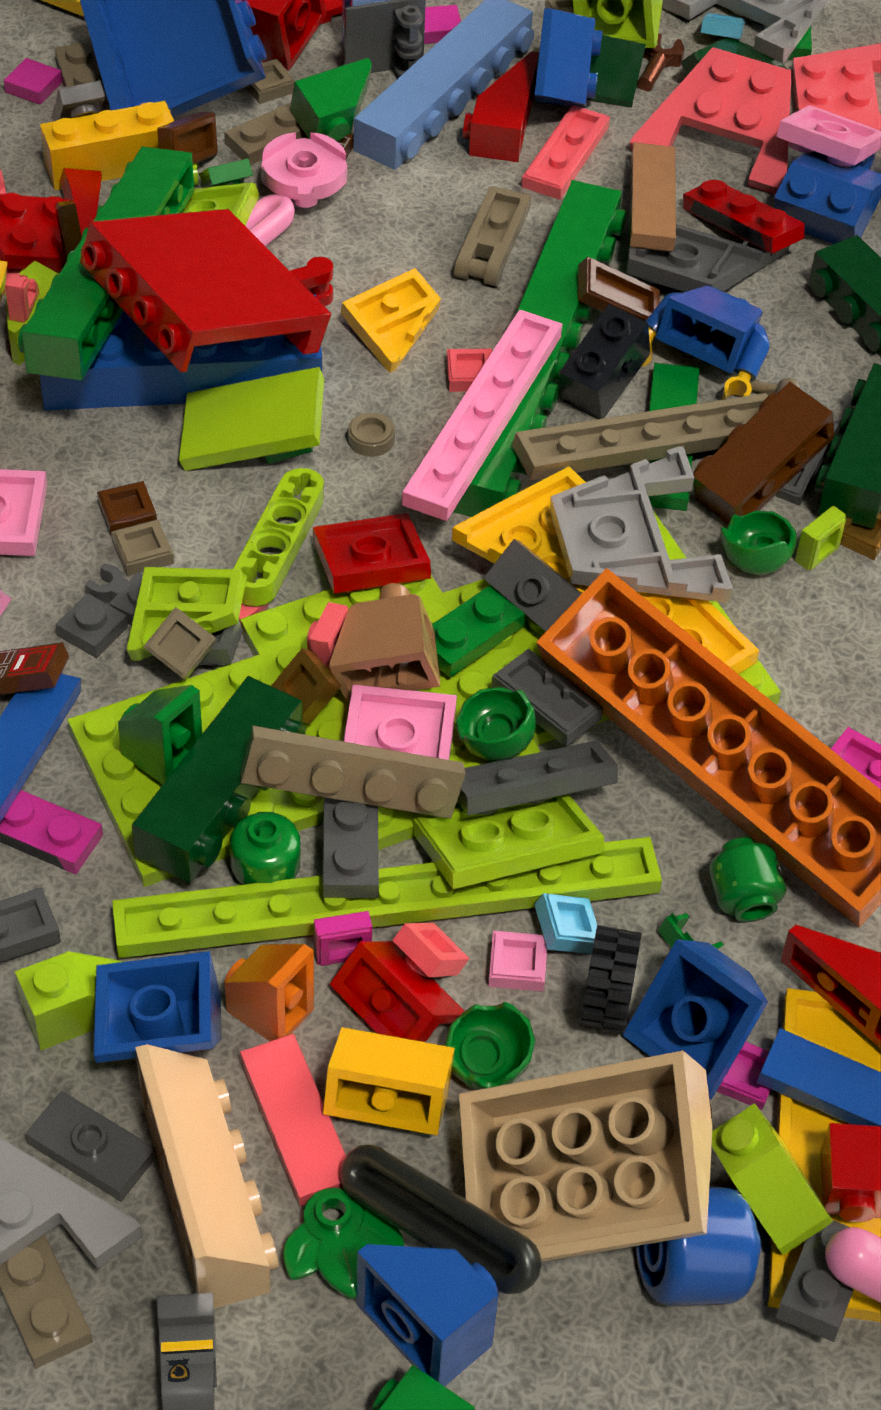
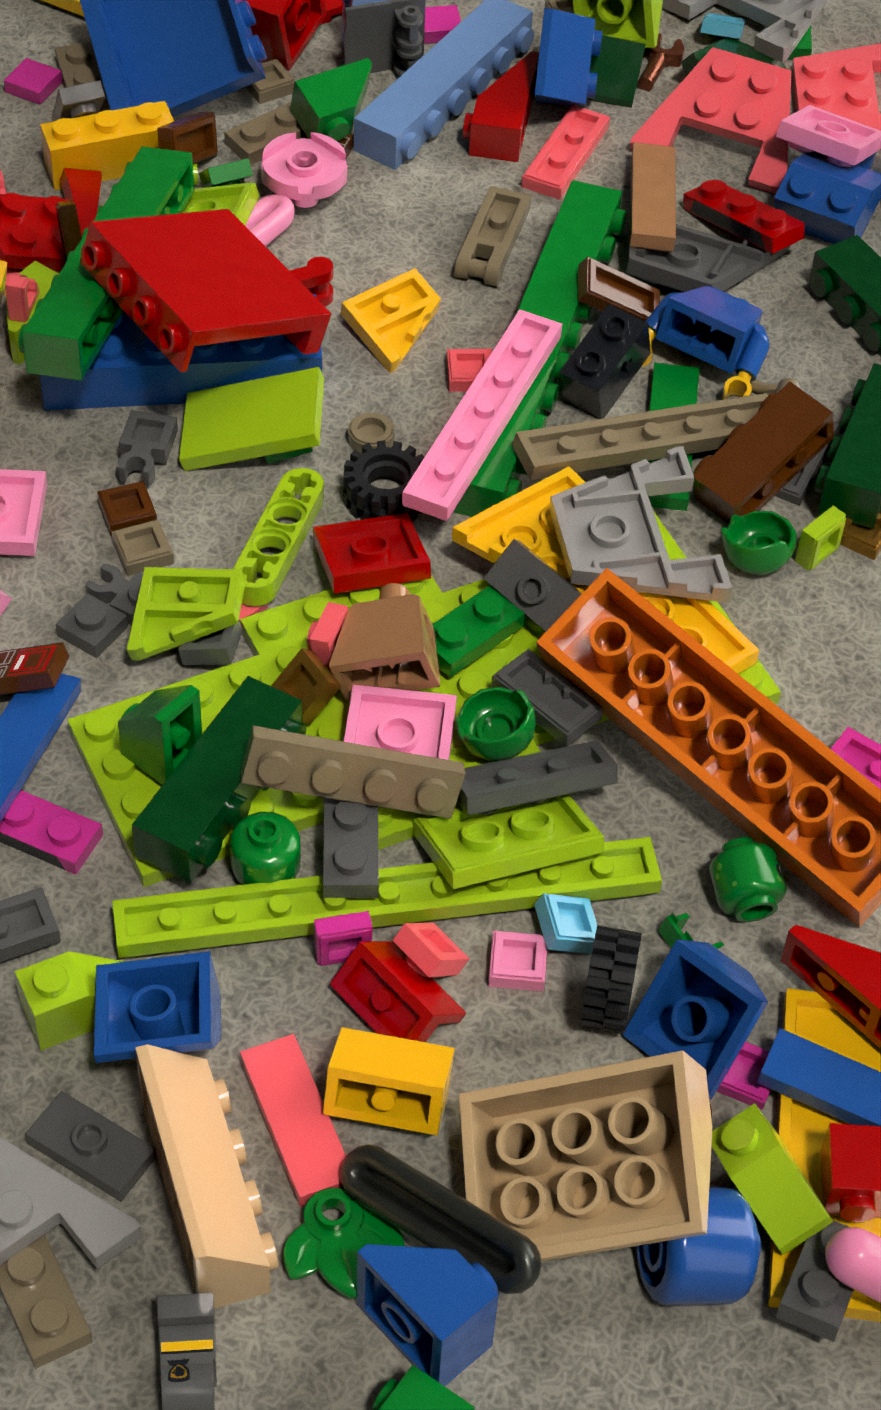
(145, 441): none -> dark grey plate
(180, 643): dark tan tile -> none
(272, 989): orange slope -> none
(375, 465): none -> black tyre
(490, 1045): green hair -> none

